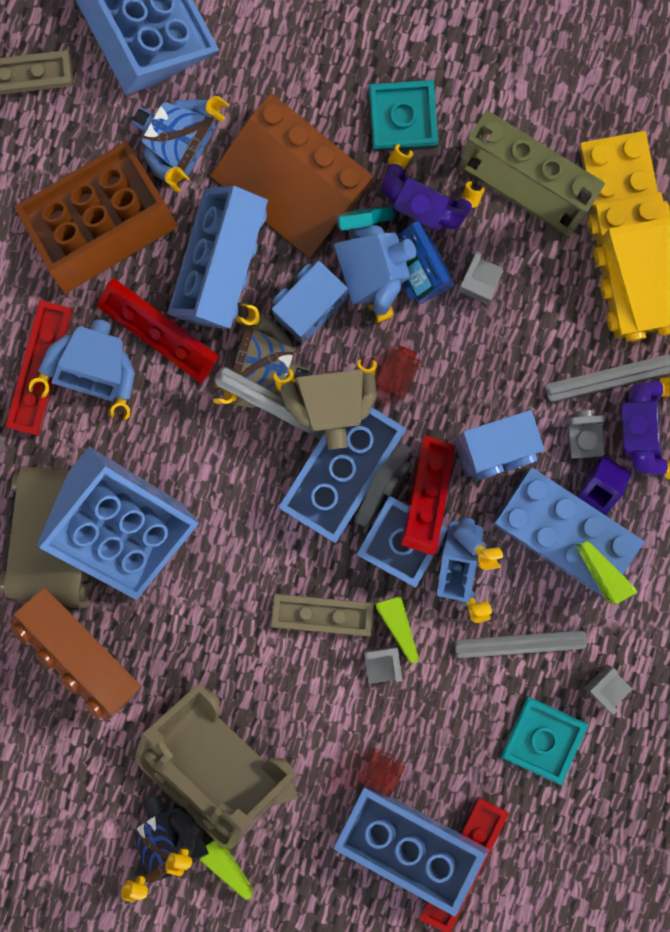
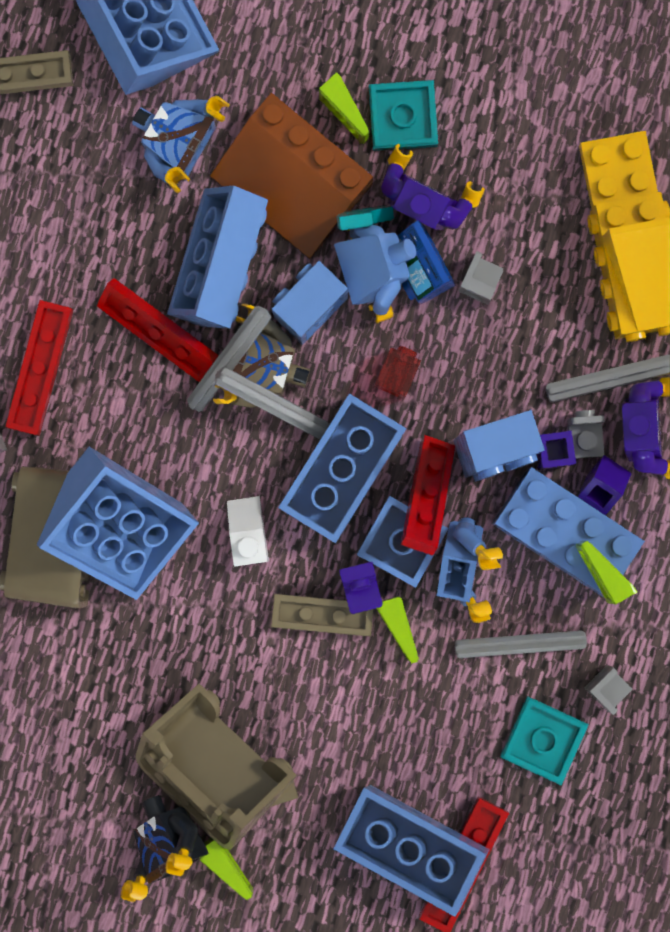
(74, 654): dark orange slope -> none
(90, 364): medium blue torso -> none
(95, 217): dark orange slope -> none
(229, 356): none -> light grey axle
(247, 531): none -> white slope
(330, 400): dark tan torso -> none
(340, 103): none -> lime slope
(361, 588): none -> dark purple slope
(381, 772): clear red brick -> none
(383, 664): light grey panel -> none
(385, 483): dark grey wing -> none
(529, 173): olive window -> none
(558, 451): none -> dark purple brick

